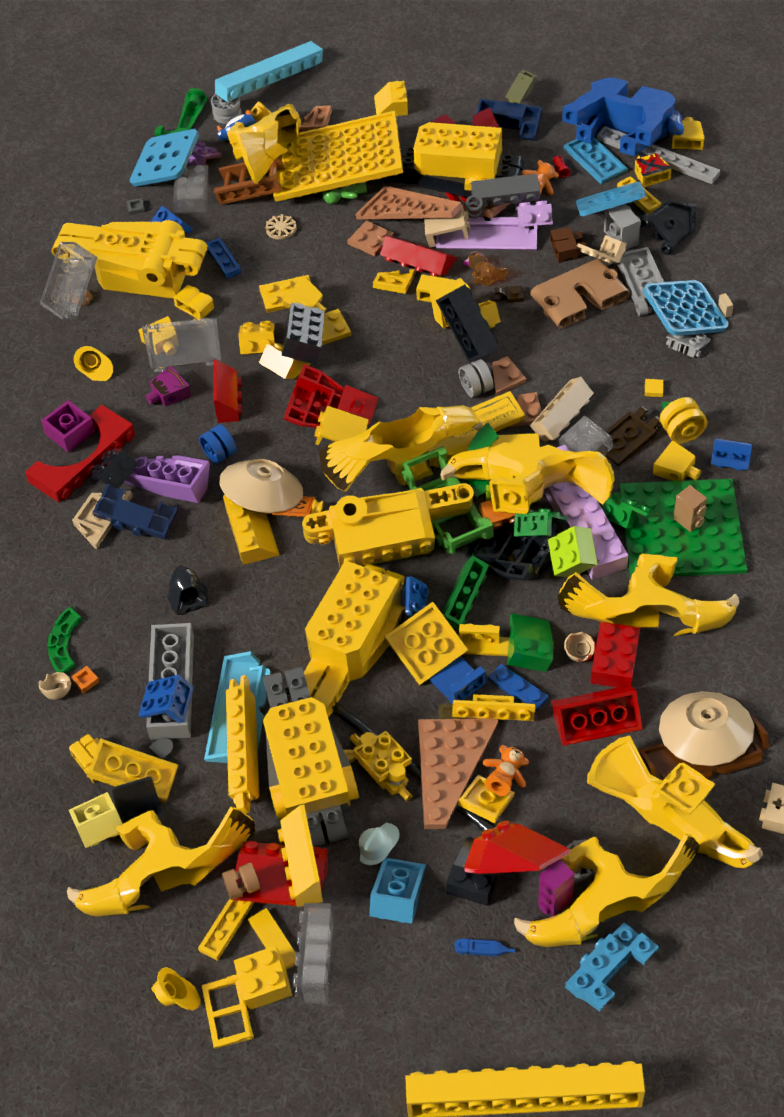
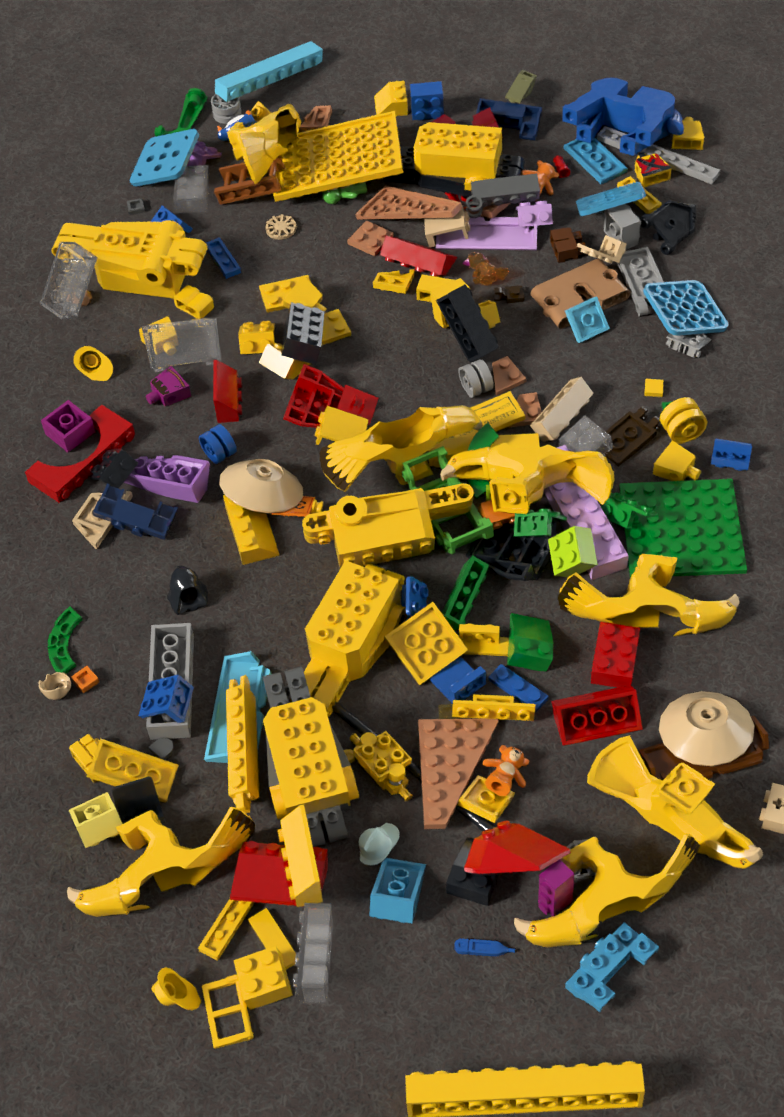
(248, 878): medium nougat wheel -> none
(426, 100): none -> blue brick
(582, 643): tan hair -> none
(587, 319): none -> medium azure plate
(690, 508): medium nougat brick -> none
(725, 305): tan tile -> none

